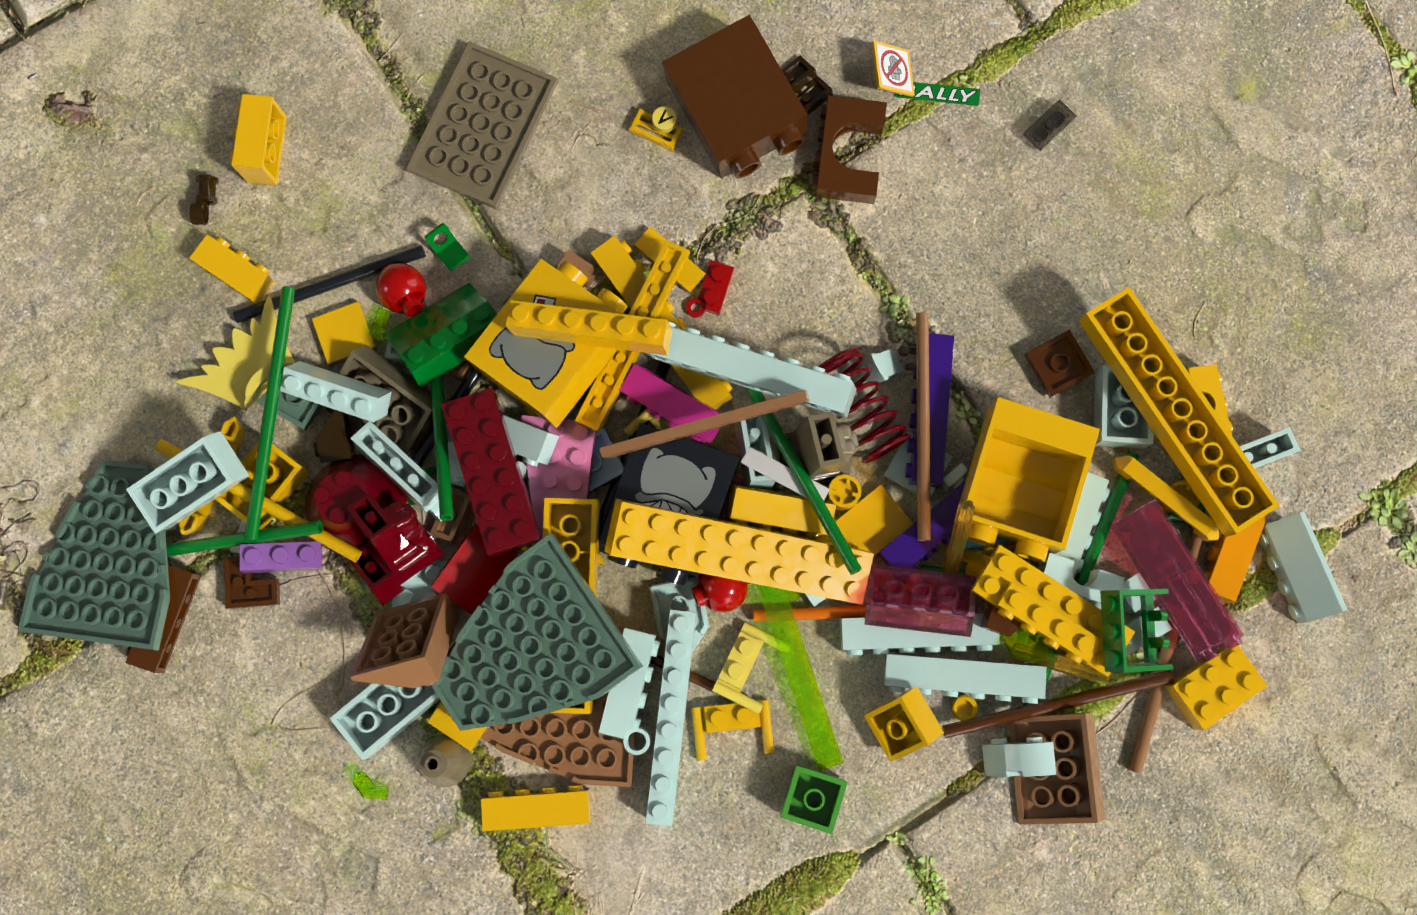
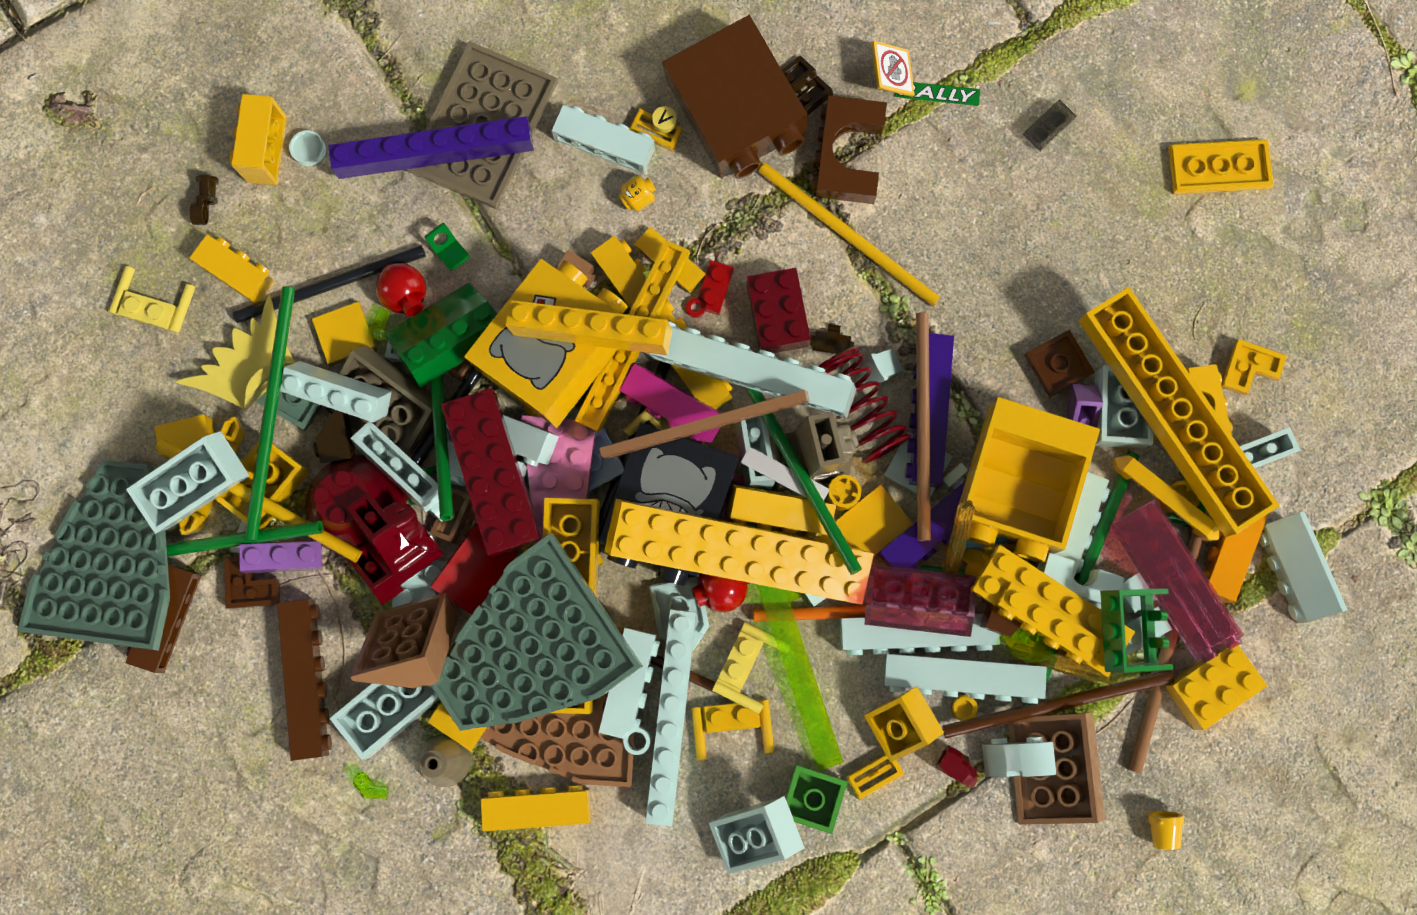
(147, 309): none -> light yellow plate
(185, 431): none -> yellow brick
(303, 679): none -> reddish brown brick
(307, 148): none -> light aqua piece
(431, 147): none -> dark purple brick
(603, 138): none -> light aqua brick
(637, 193): none -> yellow head
(756, 835): none -> light aqua brick
(778, 311): none -> dark red brick
(831, 341): none -> dark brown piece
(849, 234): none -> yellow piece
(855, 785): none -> yellow tile
(957, 766): none -> dark red rock
(1085, 404): none -> medium lavender slope
(1166, 829): none -> yellow piece
(1220, 166): none -> yellow tile
(1248, 360): none -> yellow plate

